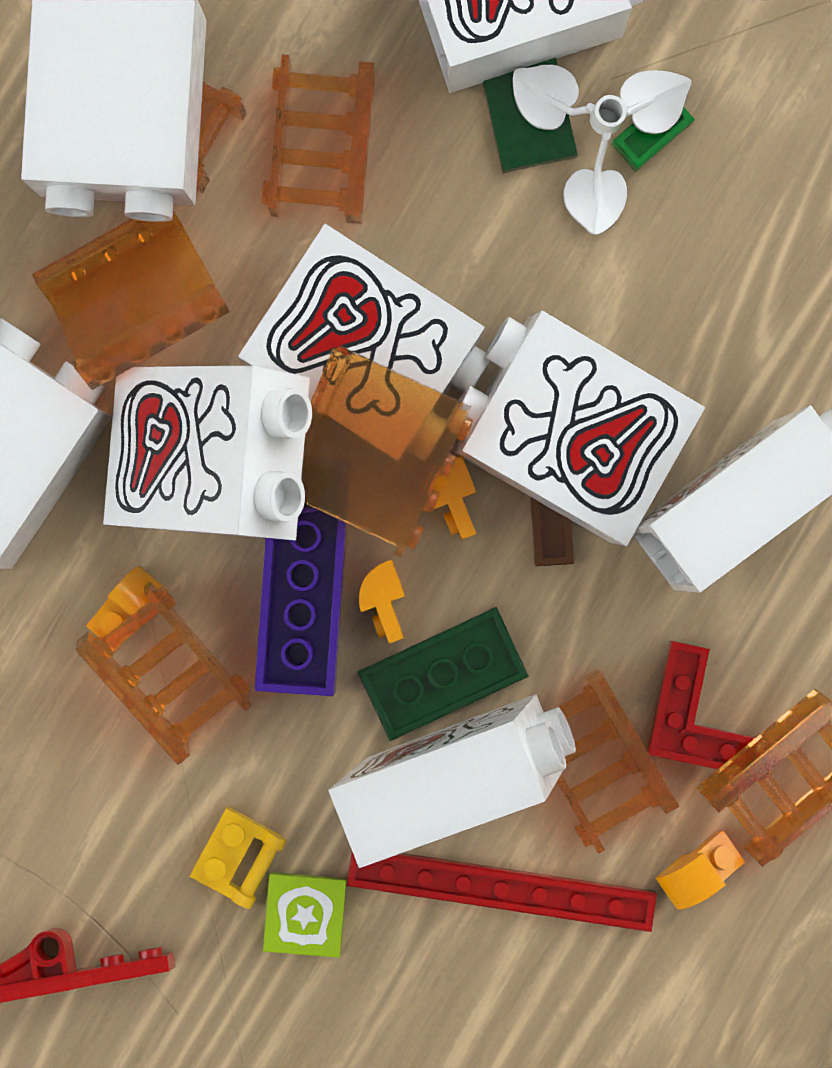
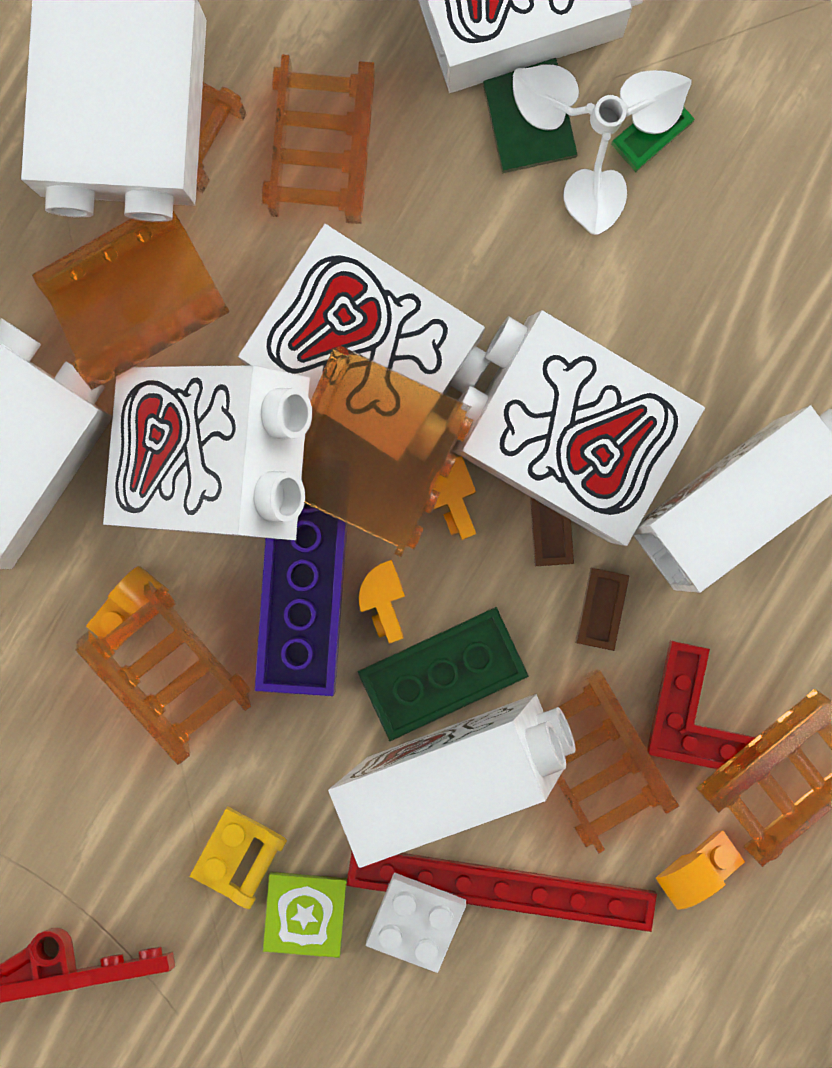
(416, 922): none -> white plate
(602, 609): none -> reddish brown tile

